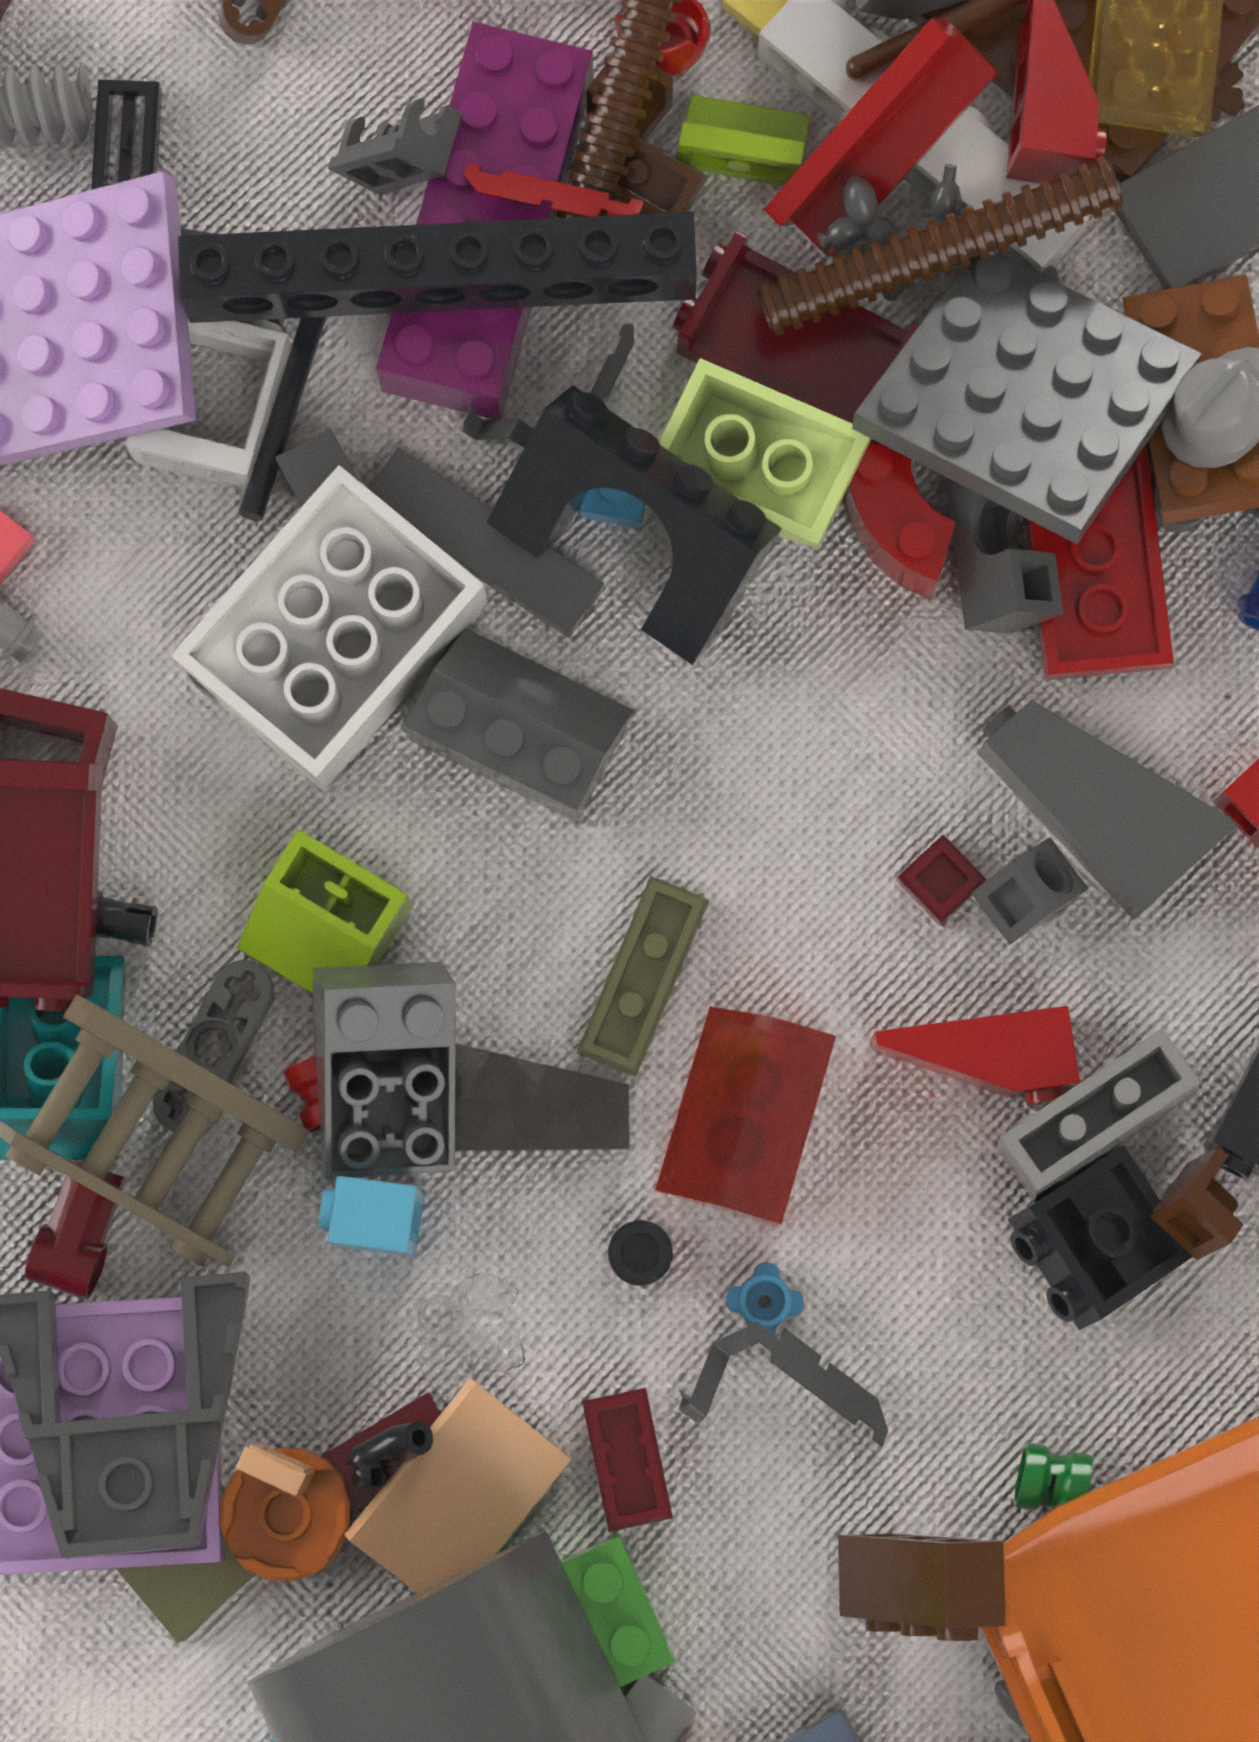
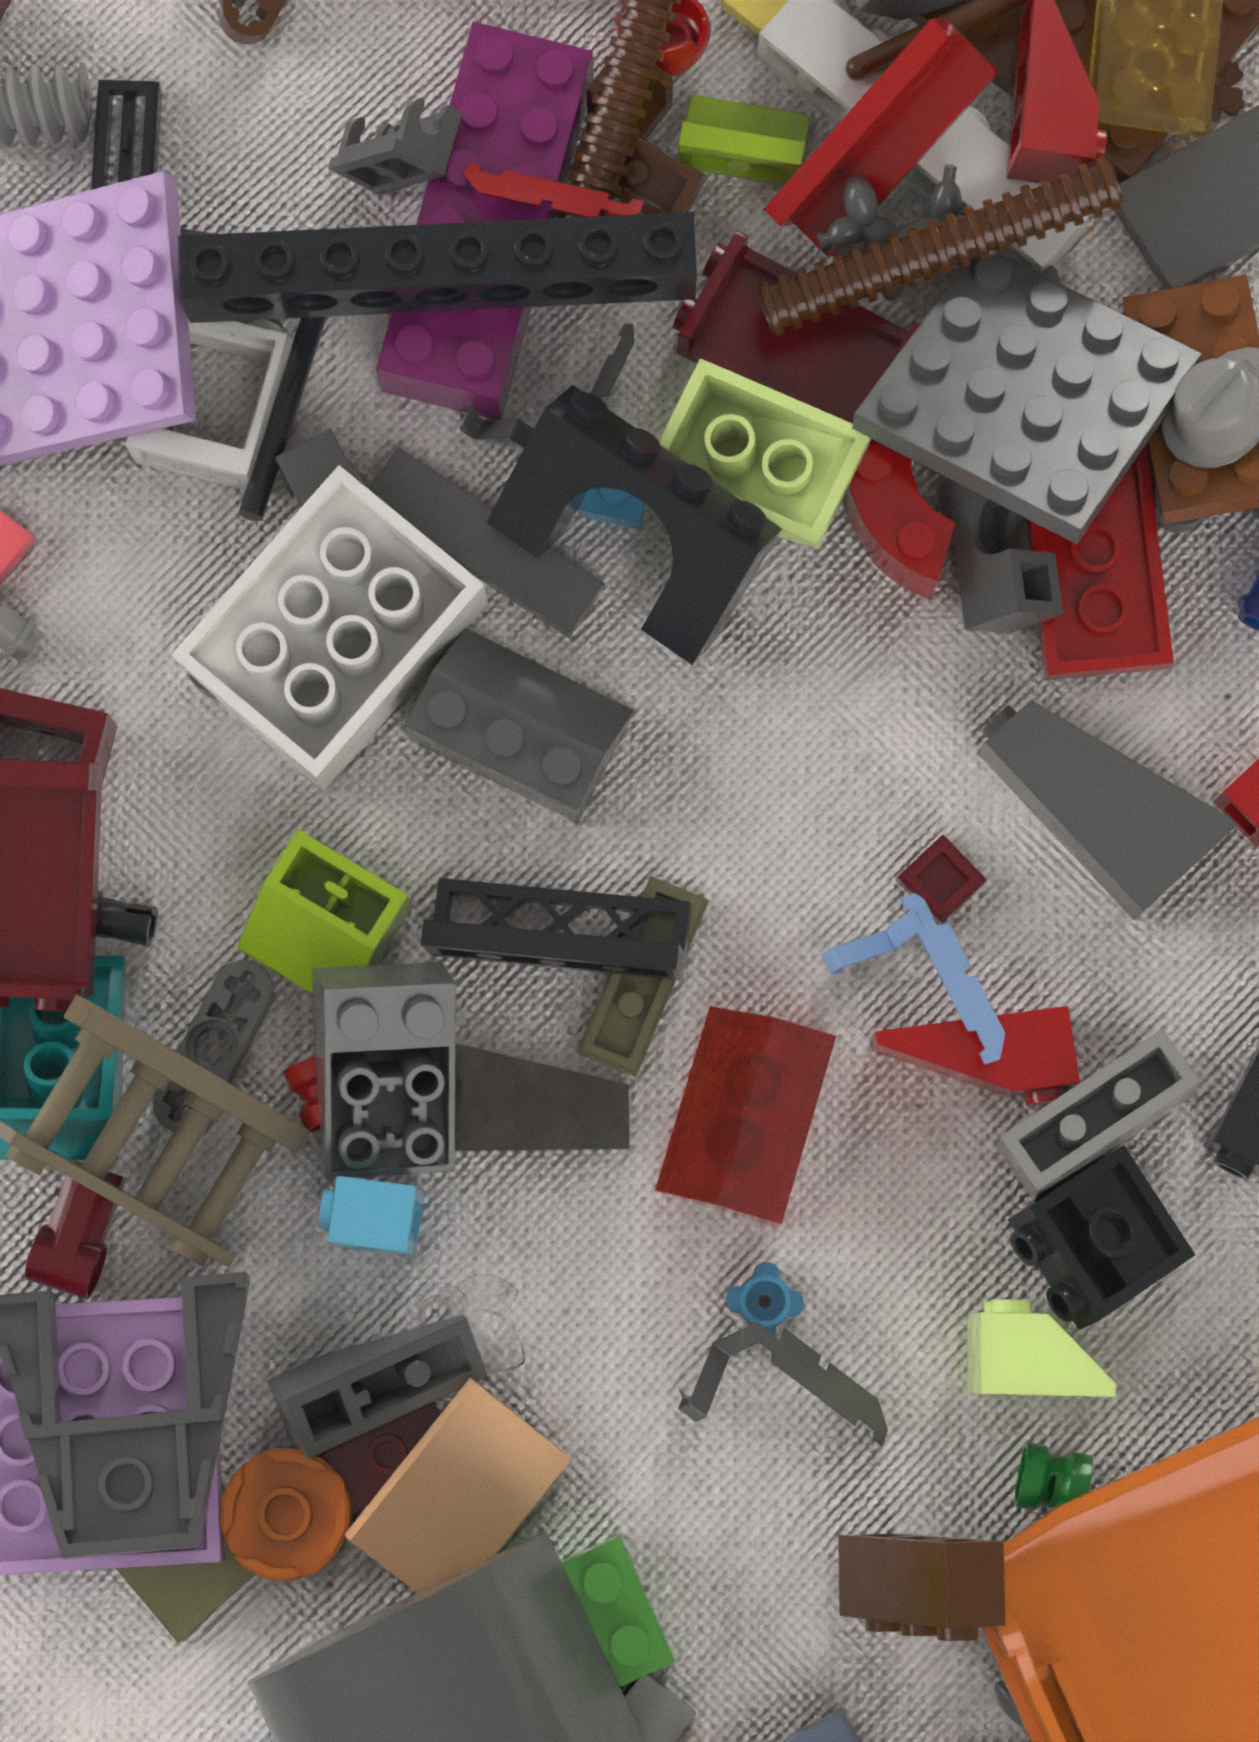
(276, 1468): light nougat tile -> none
(374, 1383): none -> dark grey slope
(389, 1445): black arm -> none
(551, 947): none -> black fence
(627, 1459): dark red plate -> none
(640, 1253): black tile -> none
(948, 960): none -> light blue piece
(1028, 1355): none -> yellowish green slope
(1029, 890): dark grey brick -> none
(1198, 1209): reddish brown panel -> none

